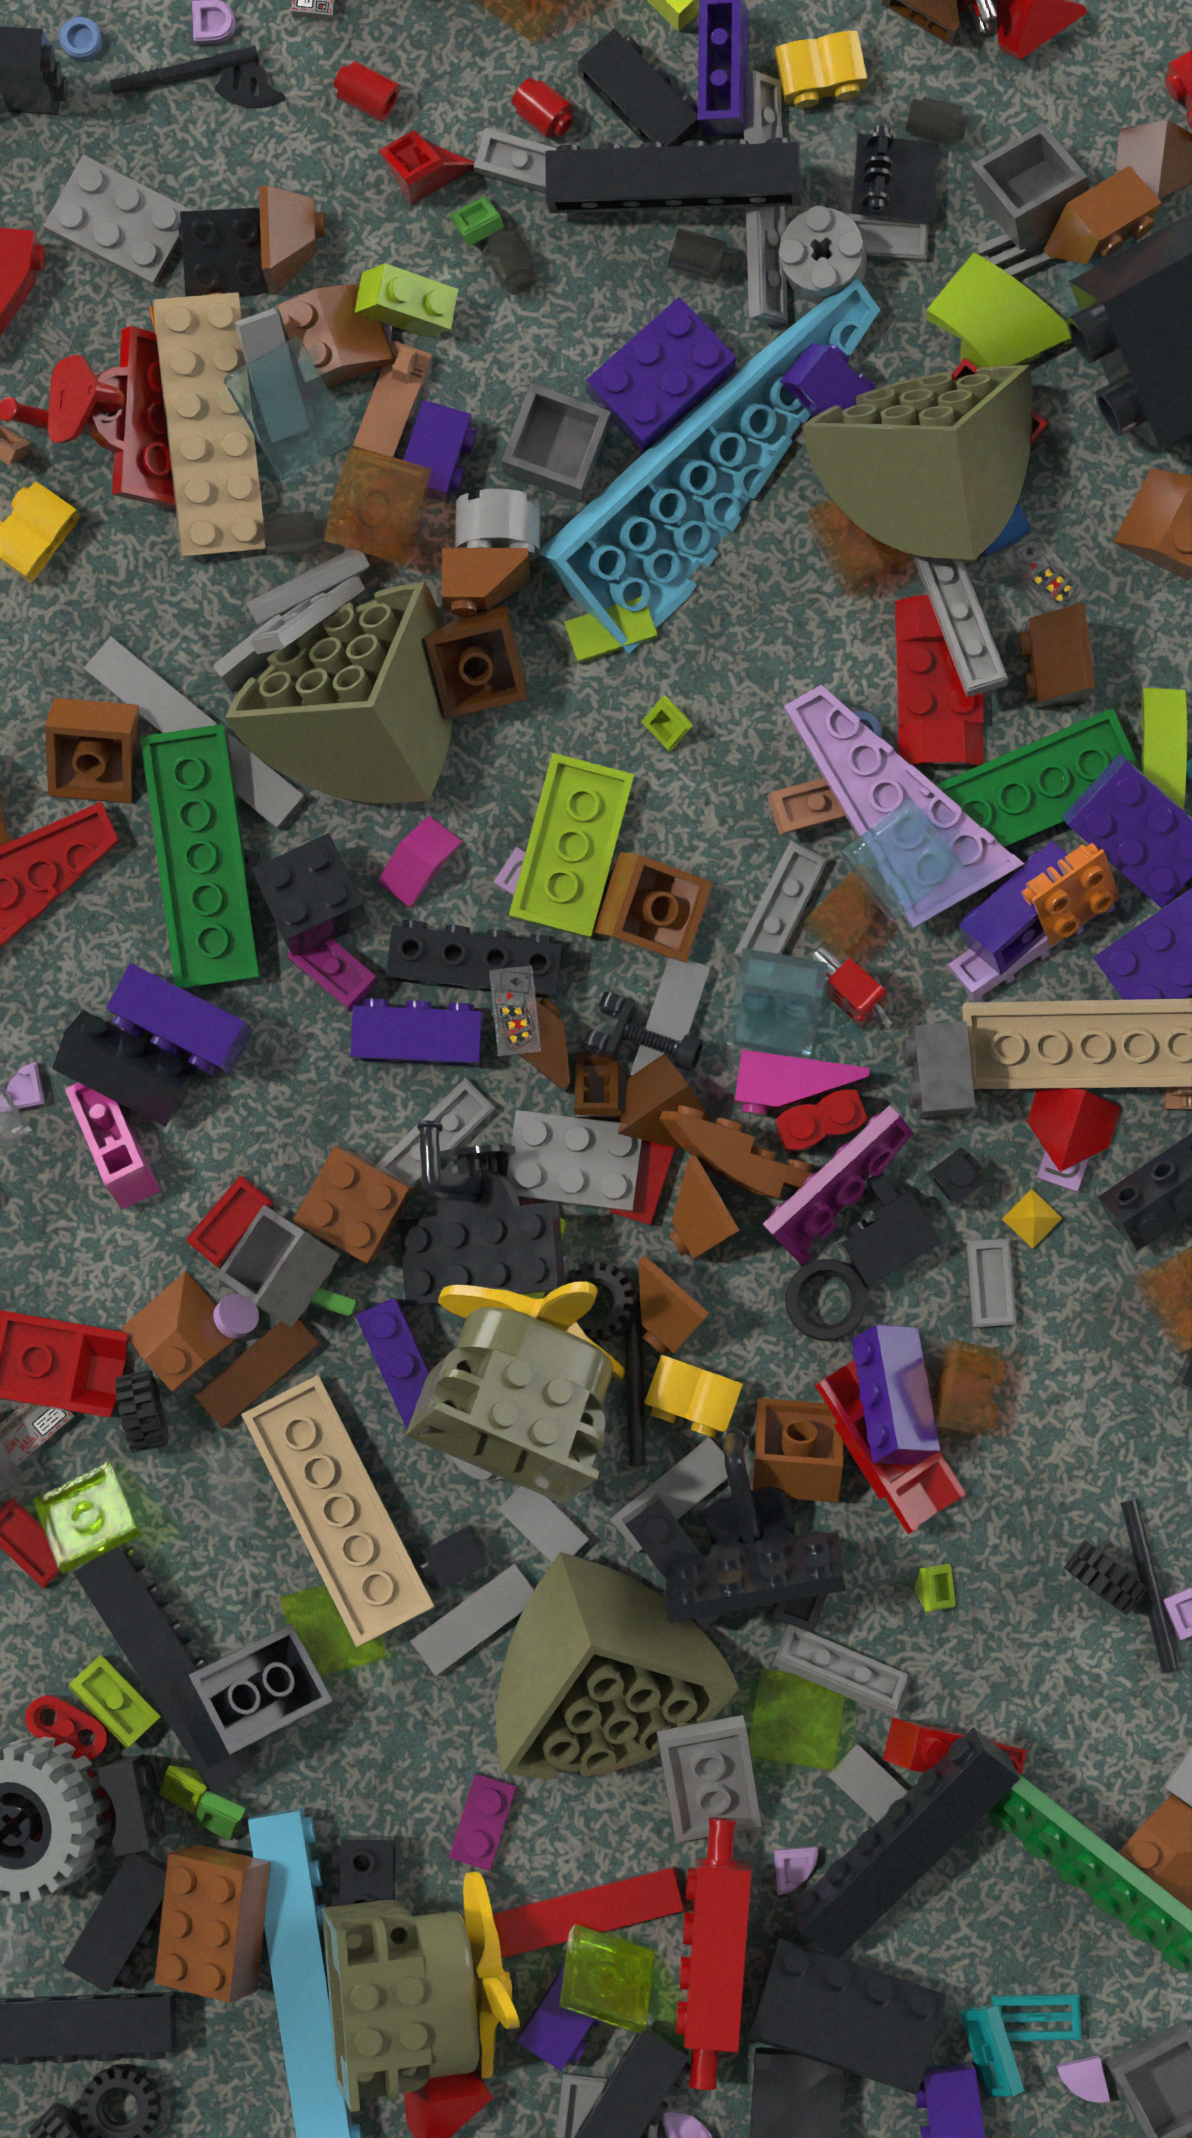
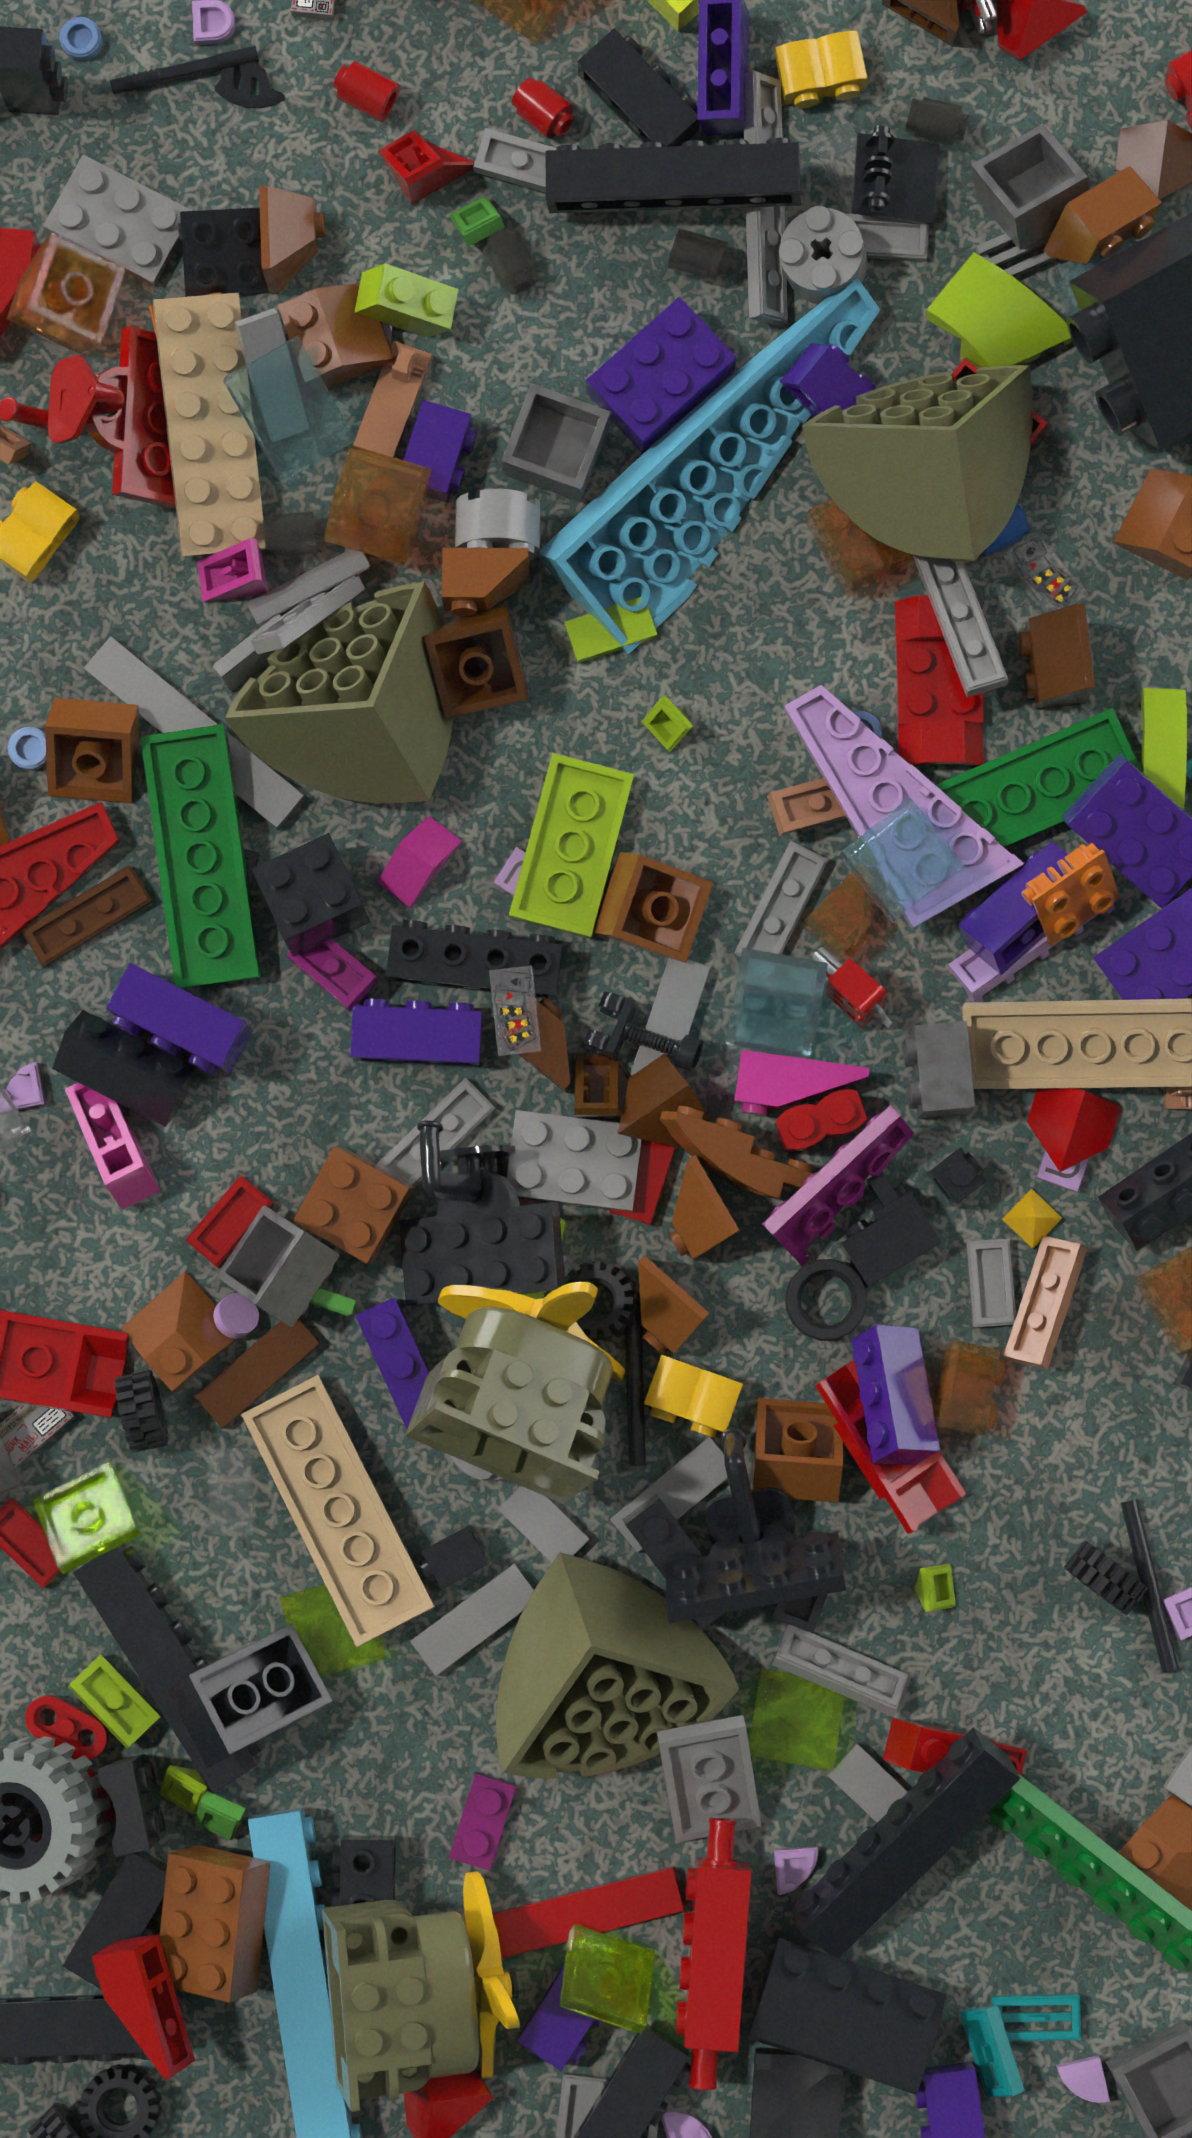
(28, 748): none -> light blue tile
(67, 294): none -> clear orange slope
(87, 916): none -> reddish brown tile
(144, 1999): none -> red slope
(233, 572): none -> dark pink slope
(1045, 1302): none -> hinge

